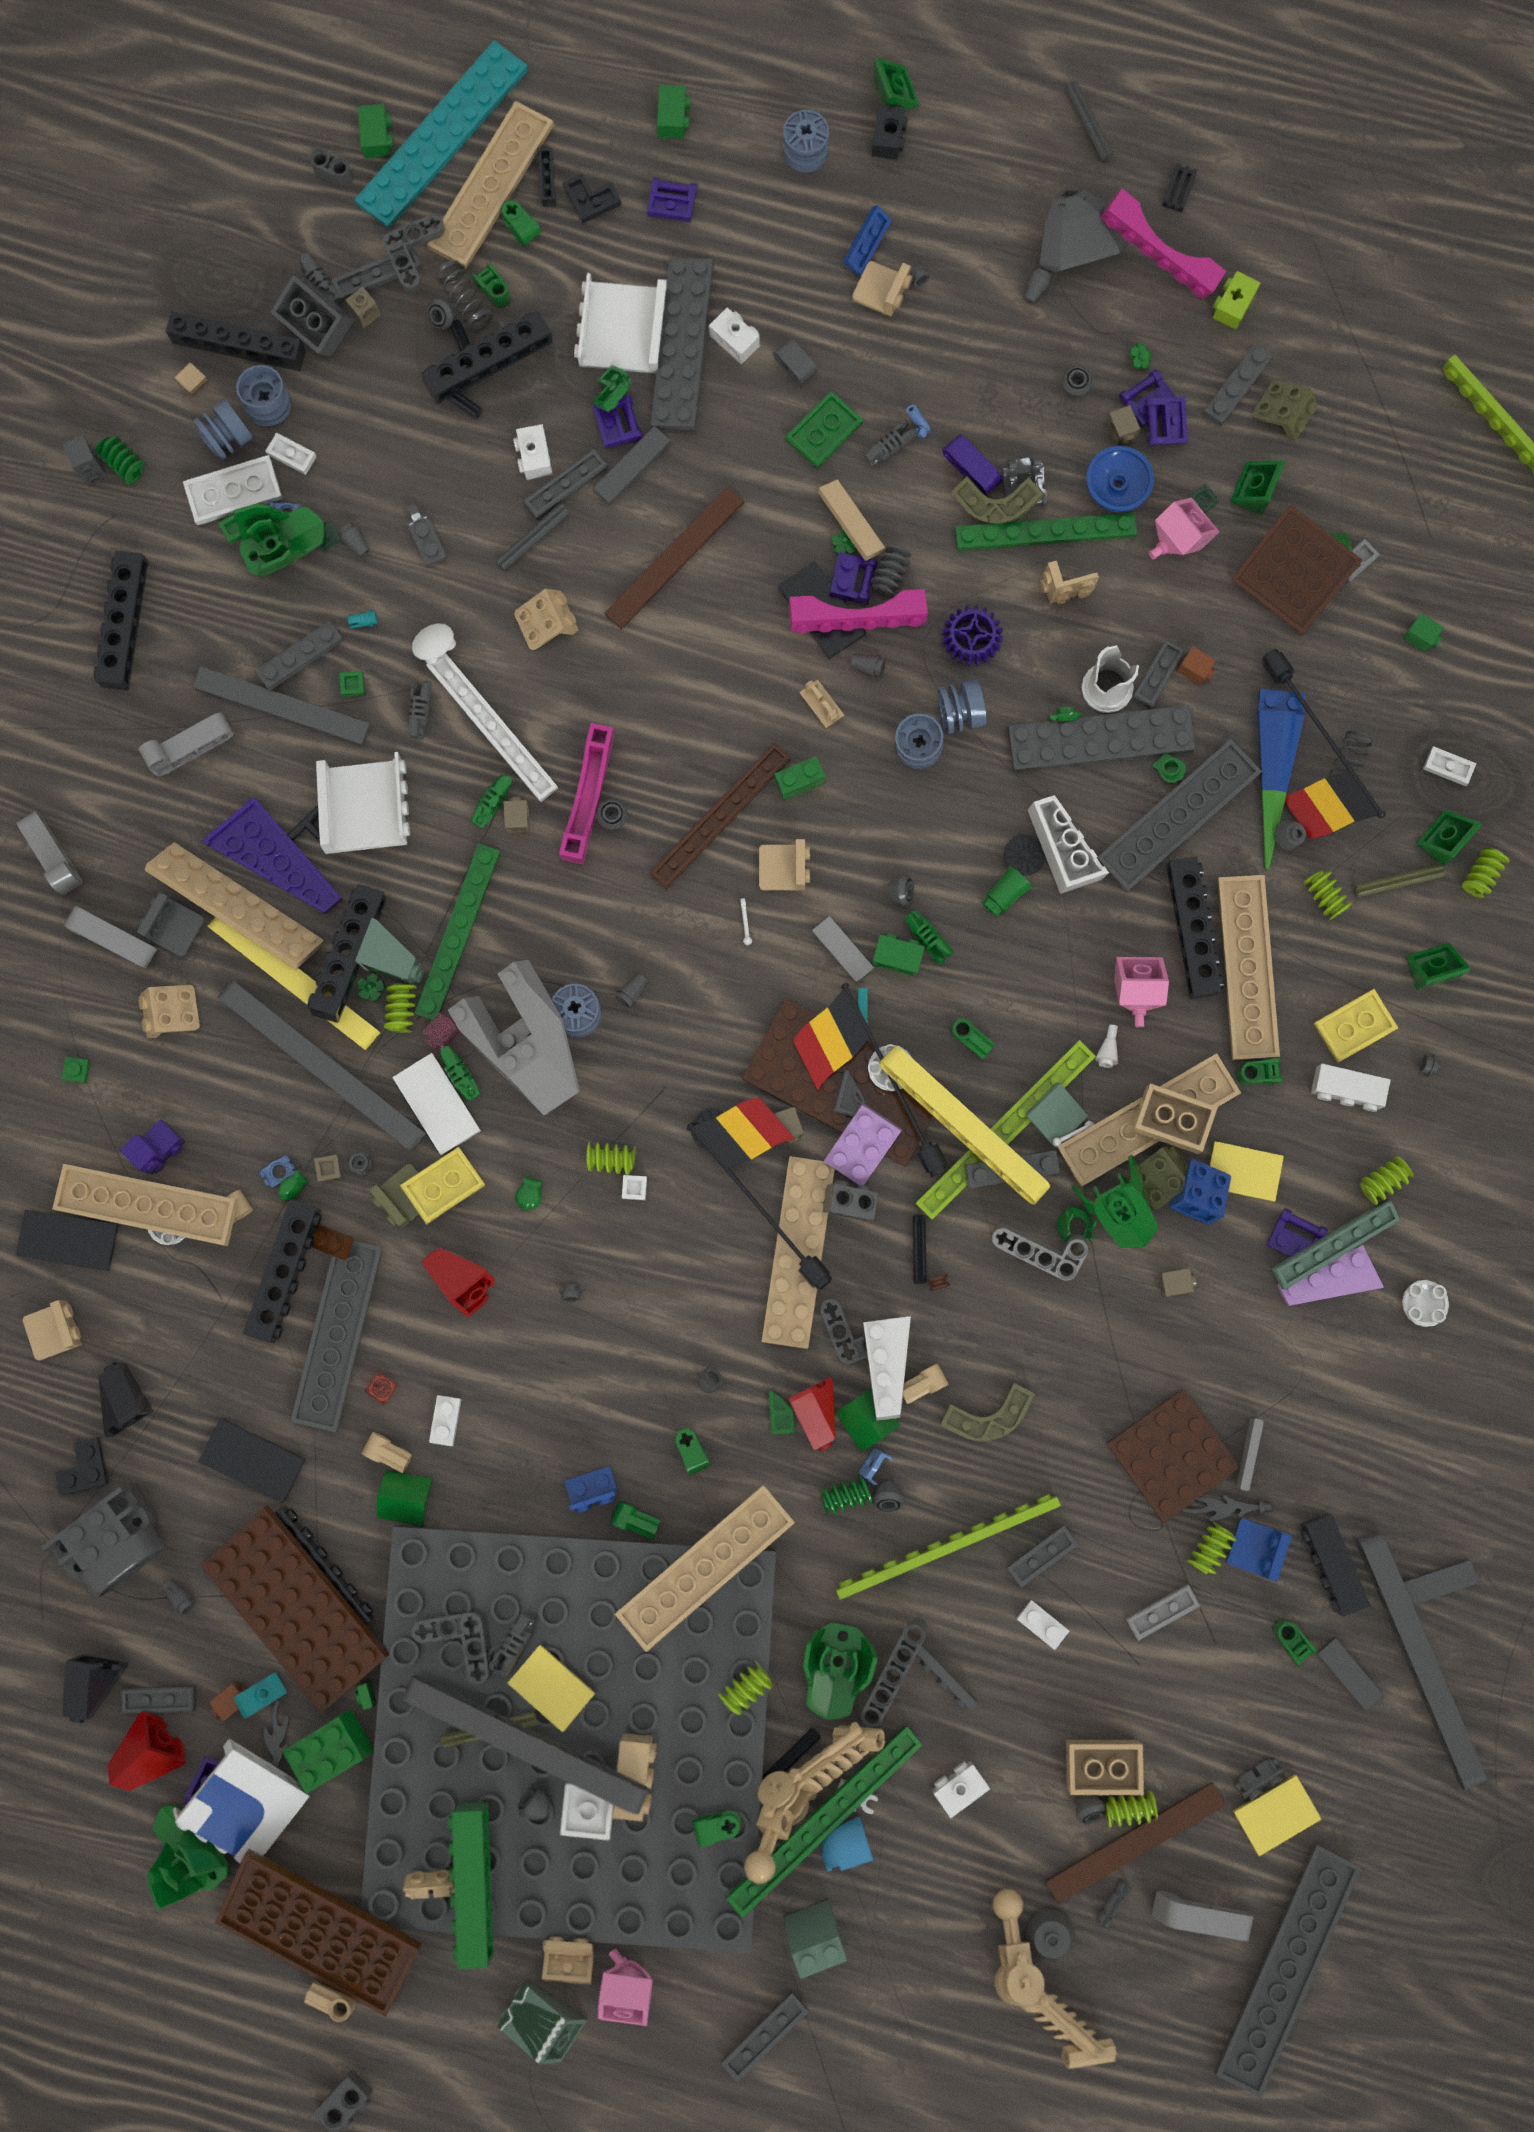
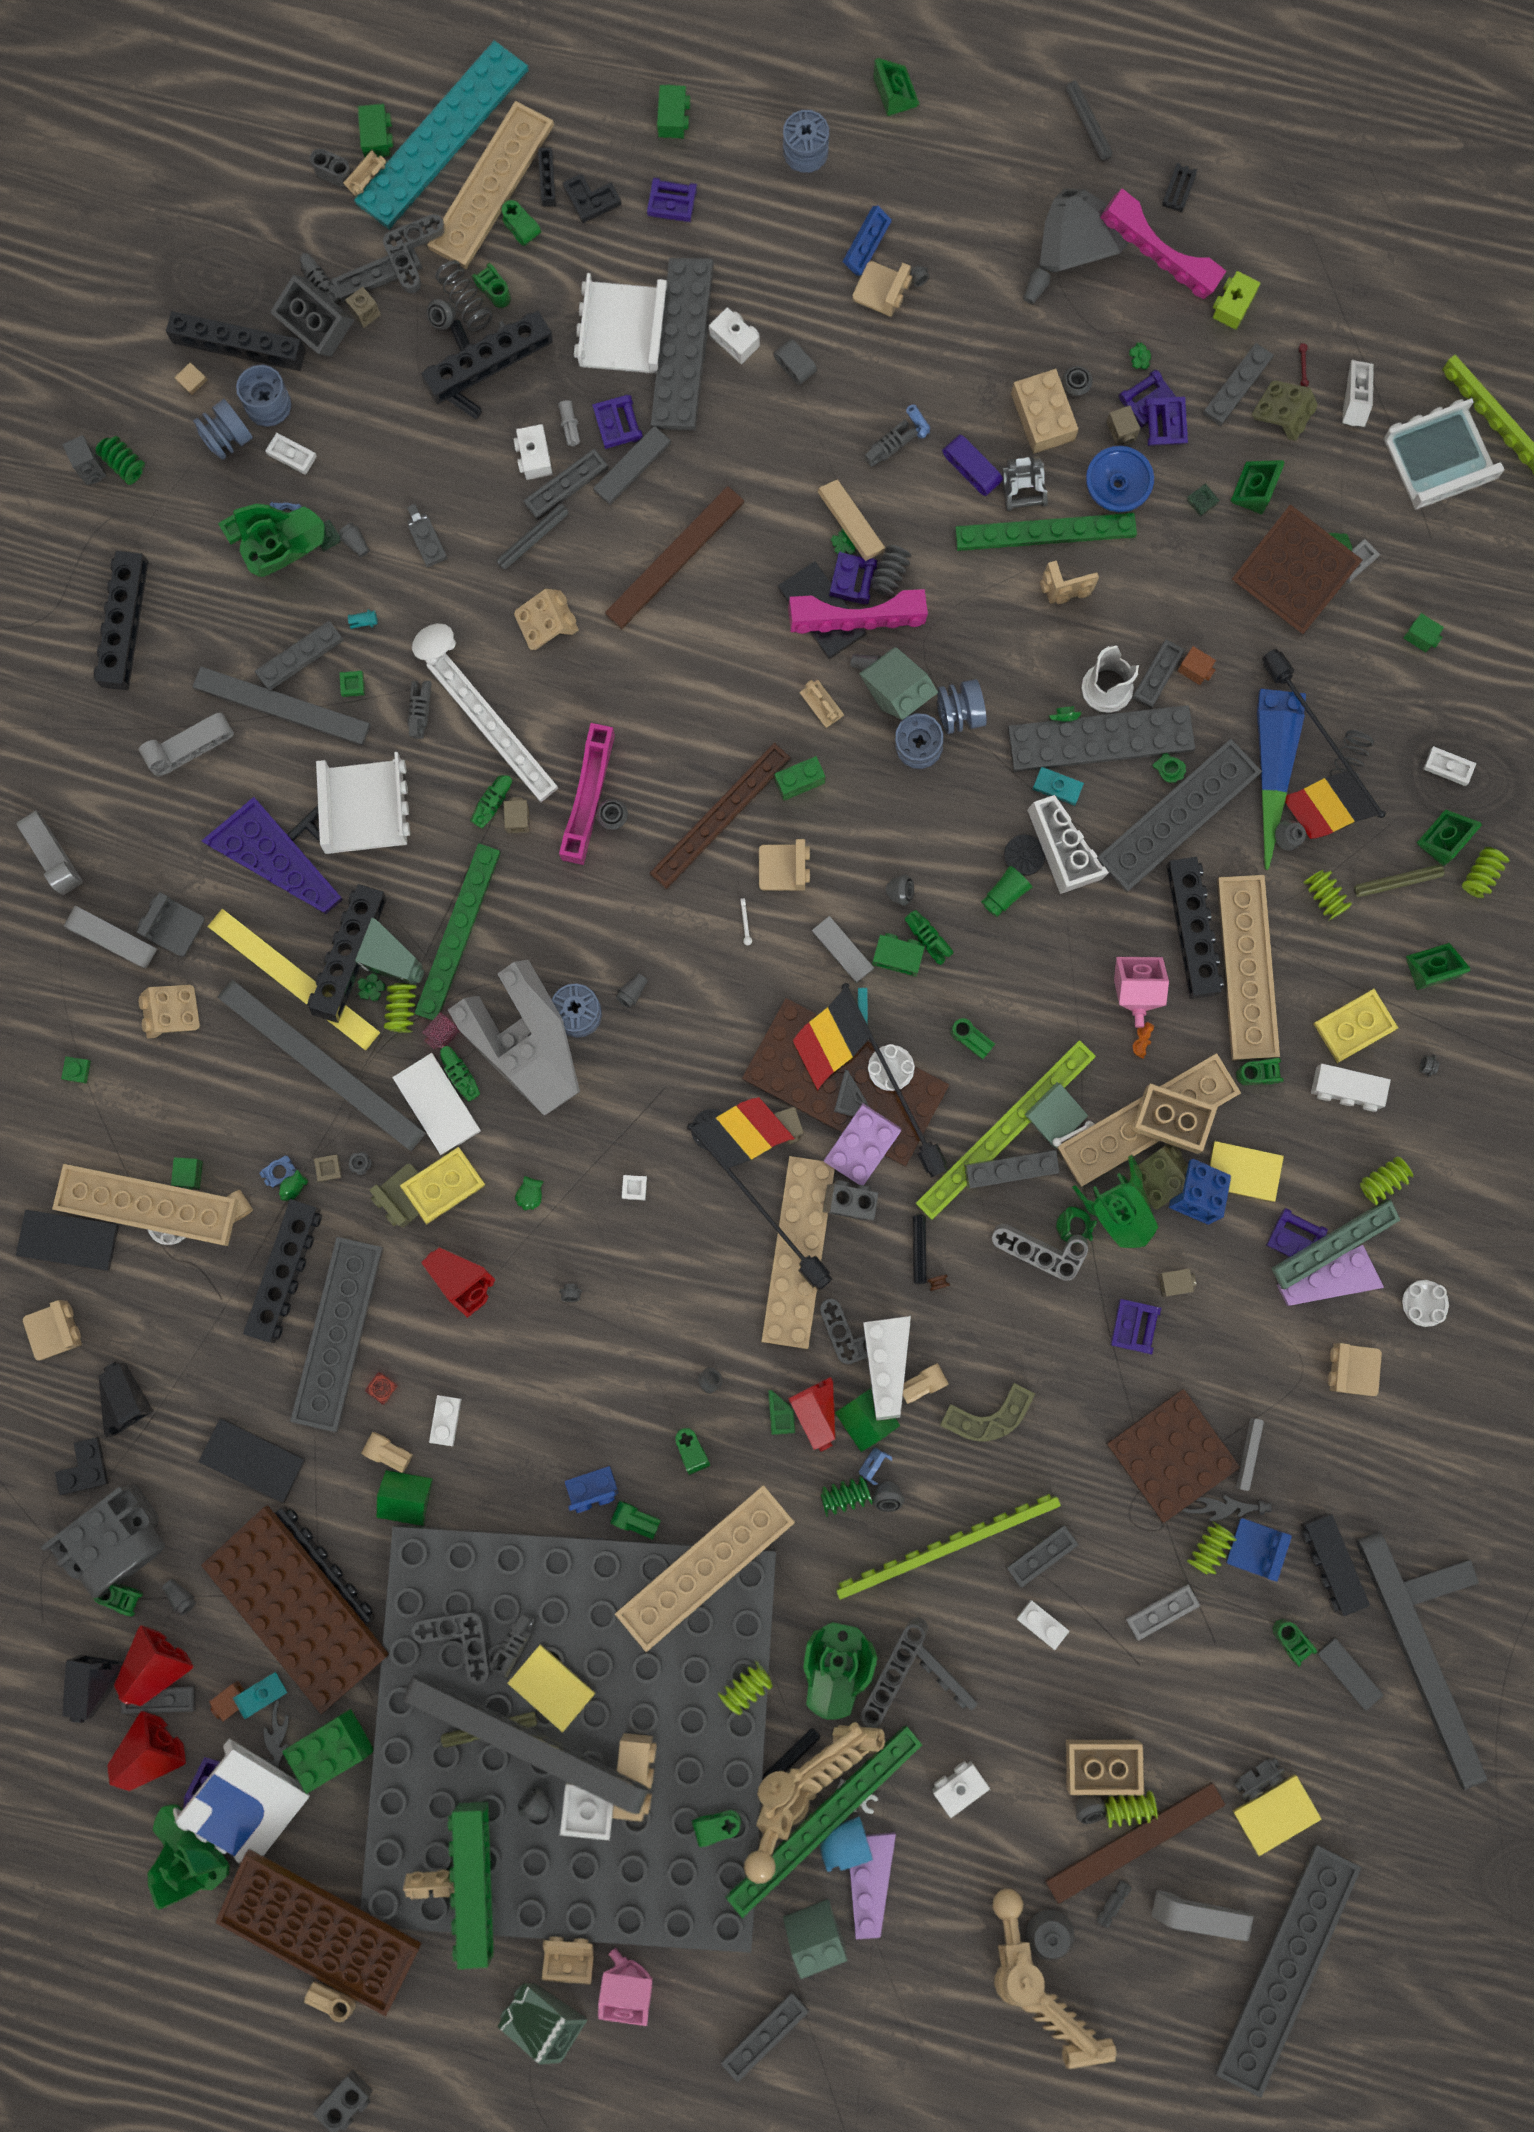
(122, 1599): none -> green piece
(150, 1667): none -> red slope
(154, 1148): dark purple brick -> none
(186, 1173): none -> green brick
(232, 488): white plate -> none
(234, 905): tan plate -> none
(332, 1242): reddish brown plate -> none
(364, 173): none -> tan hinge
(365, 1695): green plate -> none
(569, 423): none -> light grey axle
(610, 1158): lime piece -> none
(615, 385): green plate -> none
(824, 429): green tile -> none
(870, 1886): none -> lavender wing
(889, 119): black brick -> none
(898, 684): none -> sand green slope
(963, 635): dark purple gear -> none
(964, 1125): light yellow beam -> none
(999, 510): olive plate -> none
(1044, 411): none -> tan brick
(1056, 784): none -> teal plate
(1107, 1054): white cone -> none
(1128, 1324): none -> dark purple plate
(1141, 1044): none -> orange piece
(1182, 529): bright pink piece -> none
(1302, 349): none -> dark red hinge
(1354, 1369): none -> tan bracket
(1358, 394): none -> white slope
(1440, 454): none -> clear light blue panel

